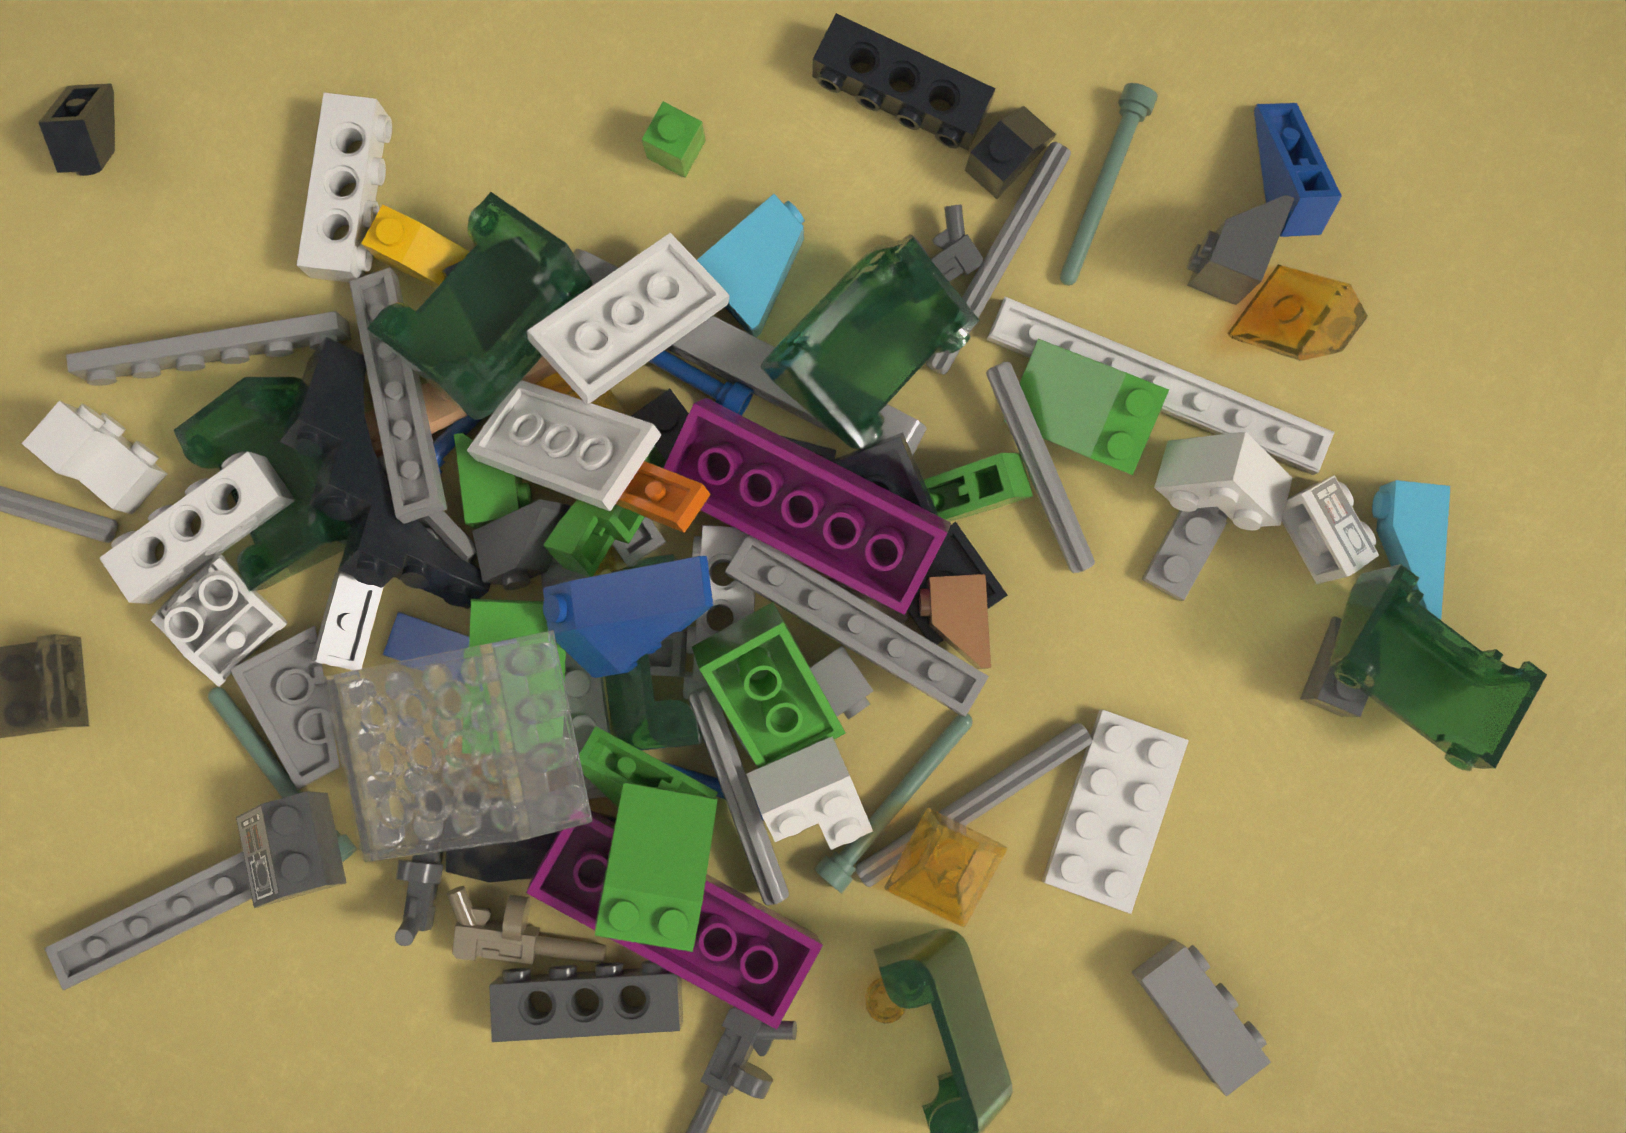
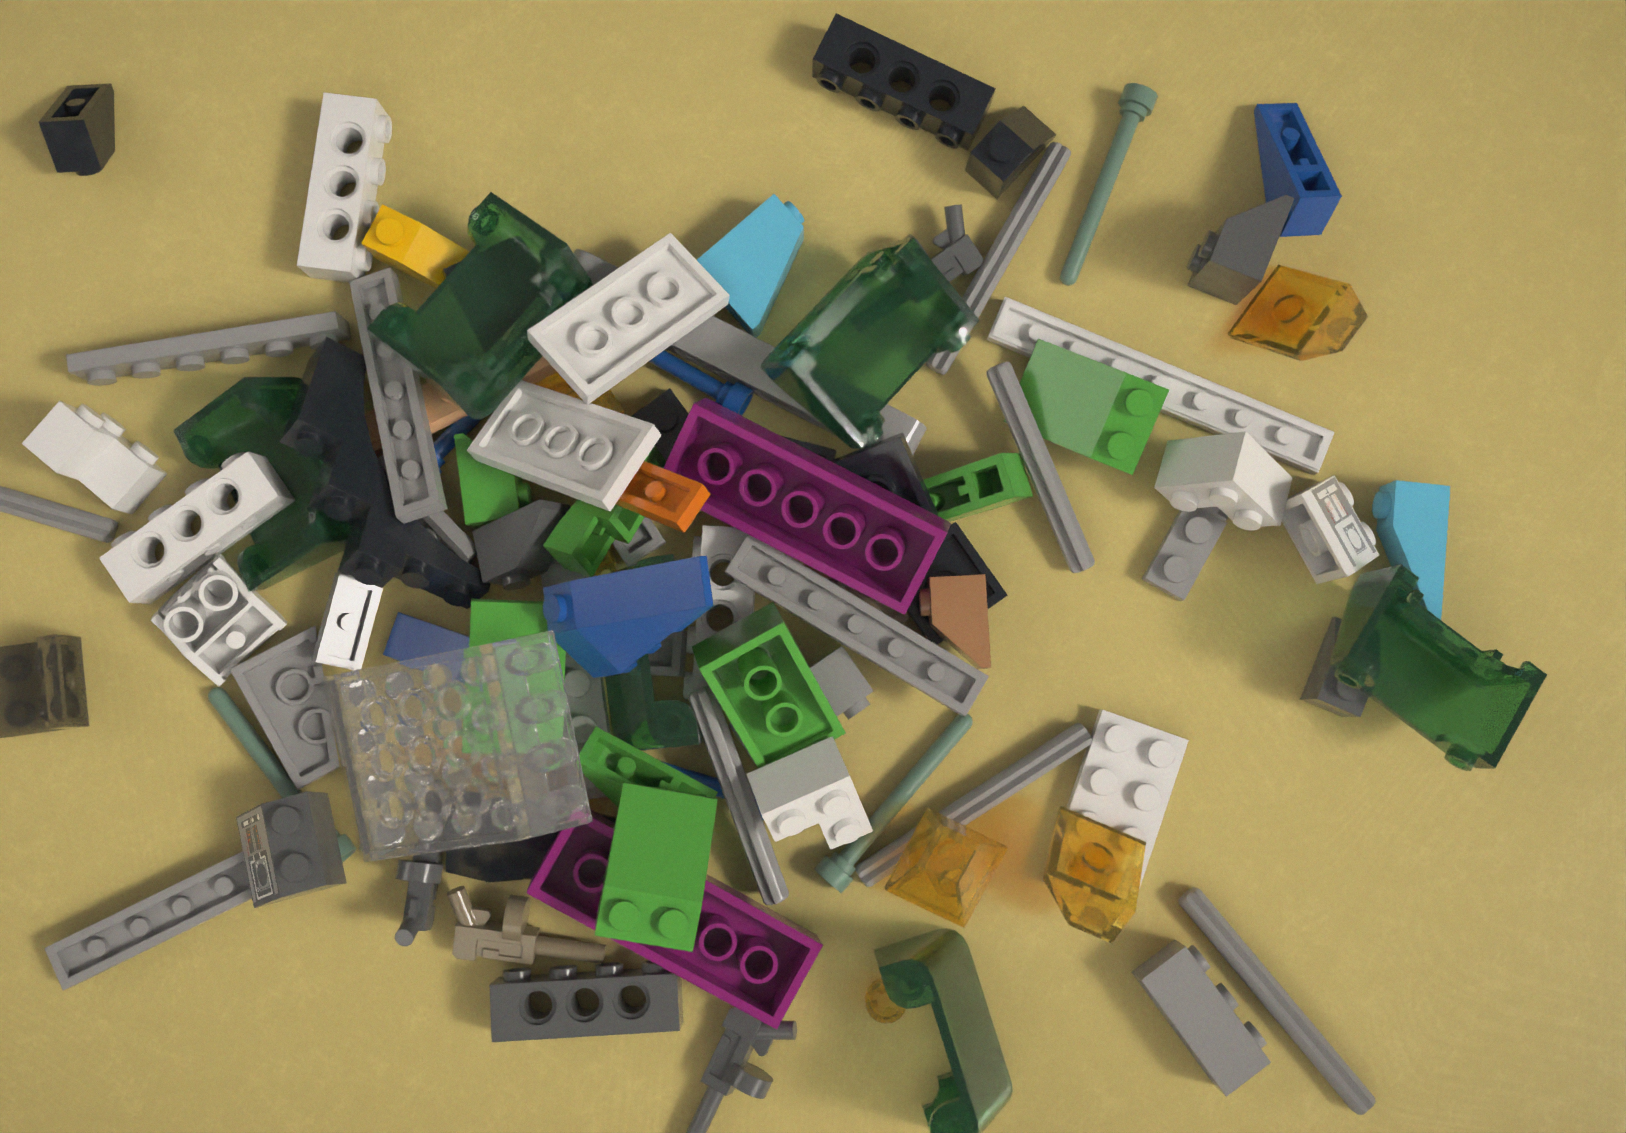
(674, 139): bright green brick -> none
(1093, 874): none -> clear yellow slope
(1277, 1001): none -> light grey axle

